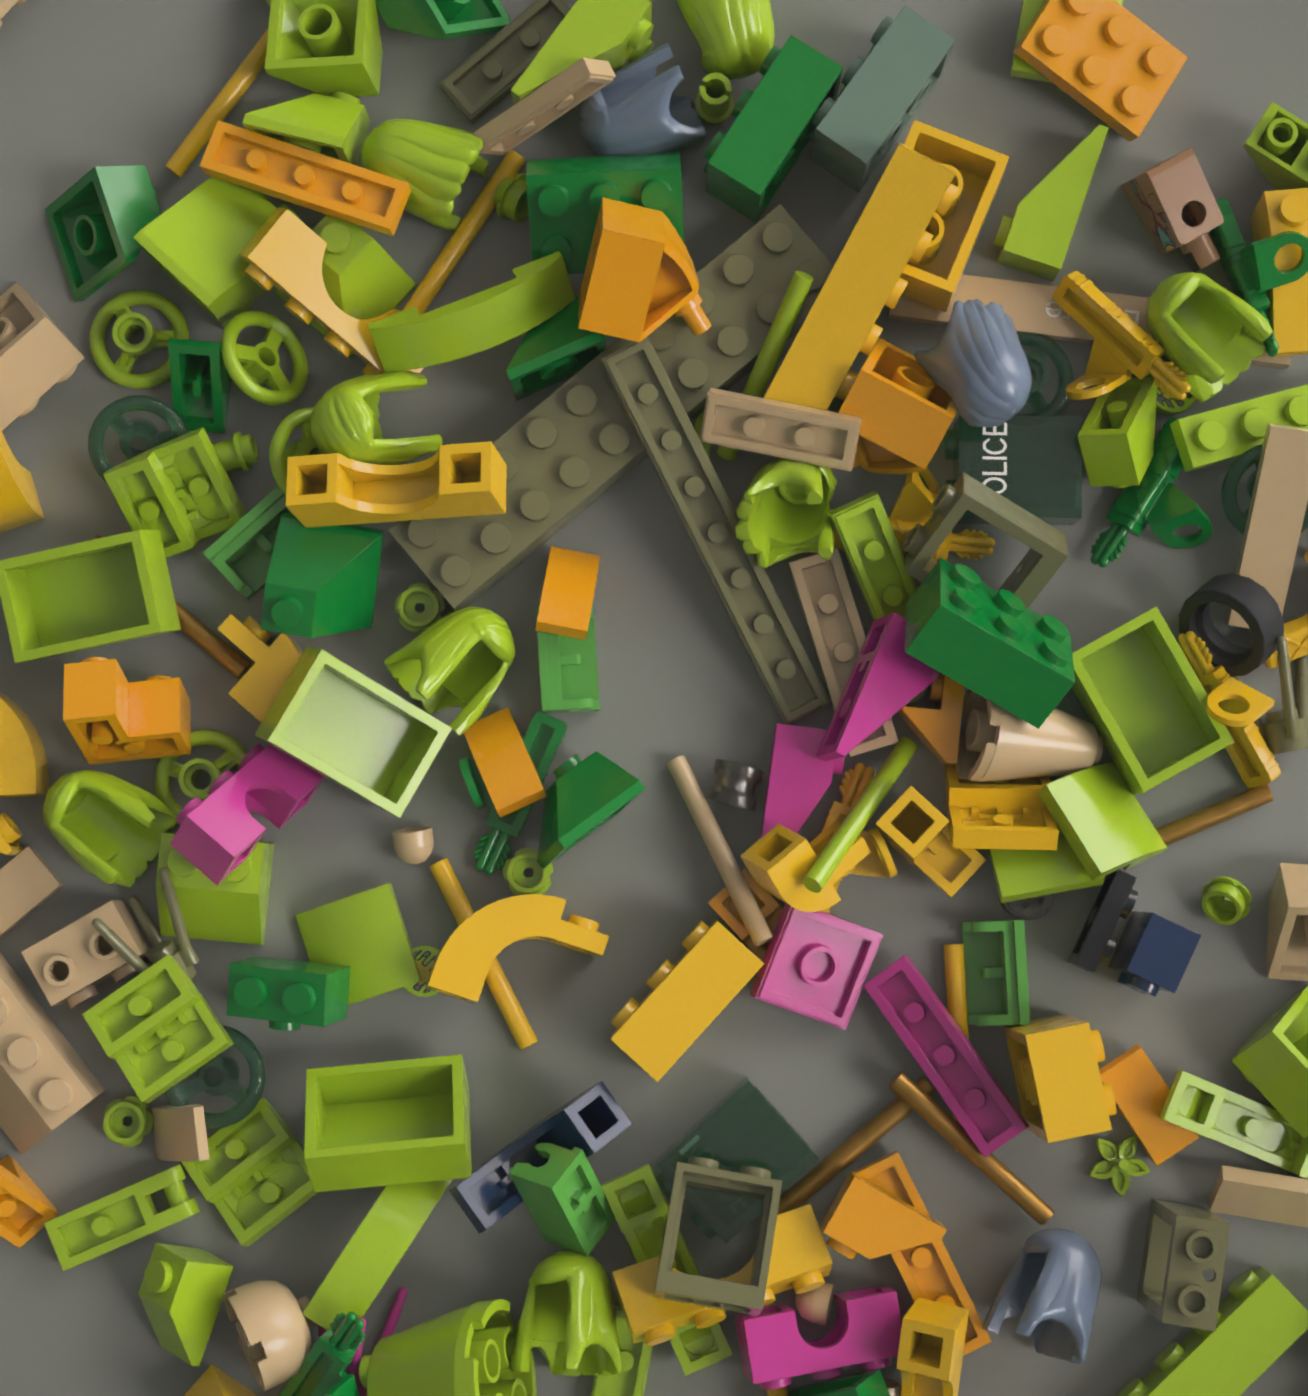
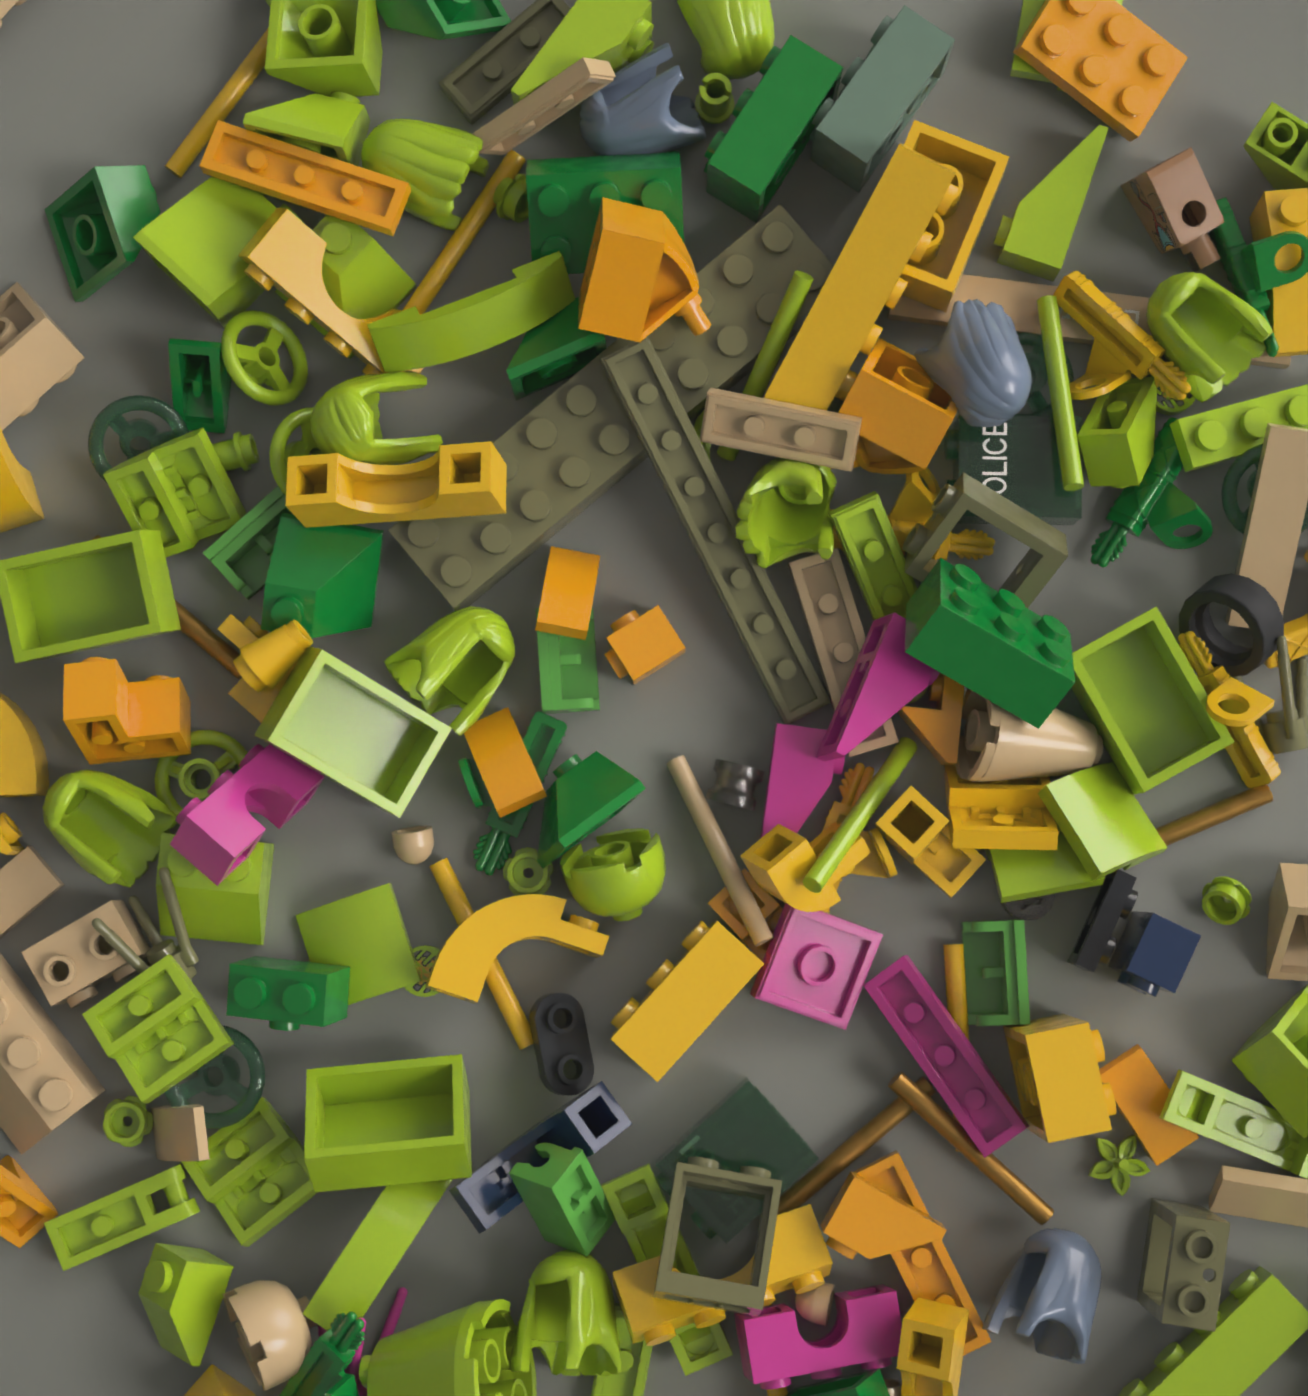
(122, 330): lime piece -> none
(272, 655): none -> yellow cone
(414, 595): lime plate -> none
(558, 1045): none -> black plate
(617, 875): none -> lime cylinder
(642, 644): none -> light orange brick
(1060, 393): none -> lime bar

